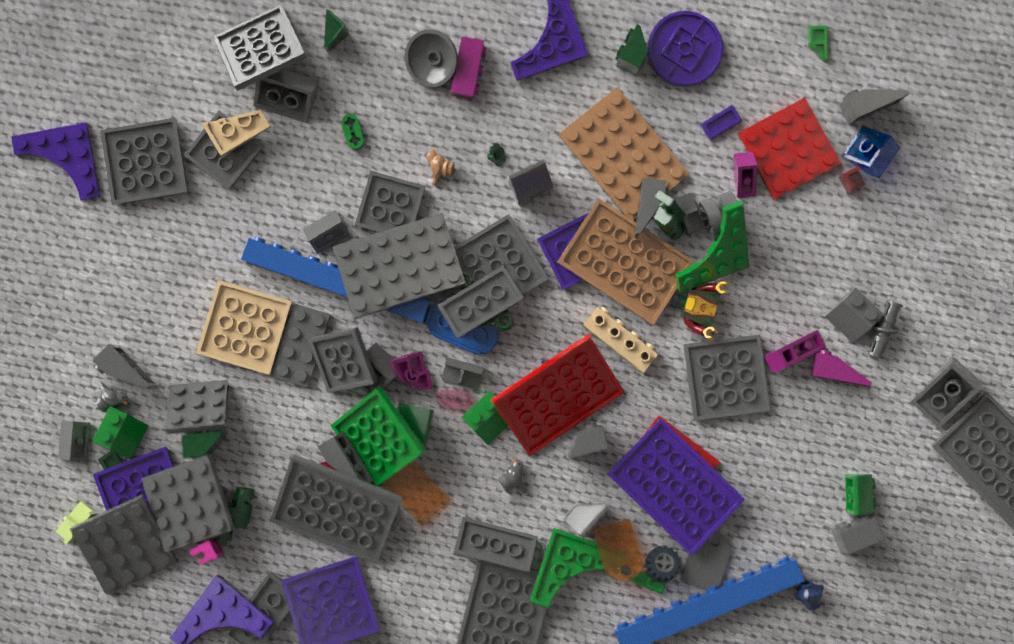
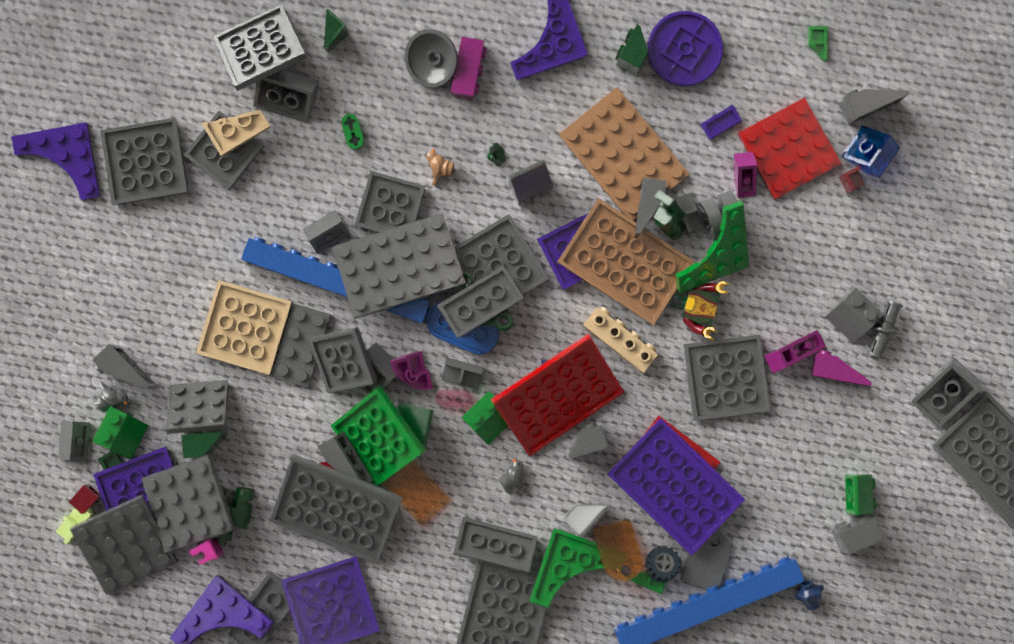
(85, 498): none -> dark red panel

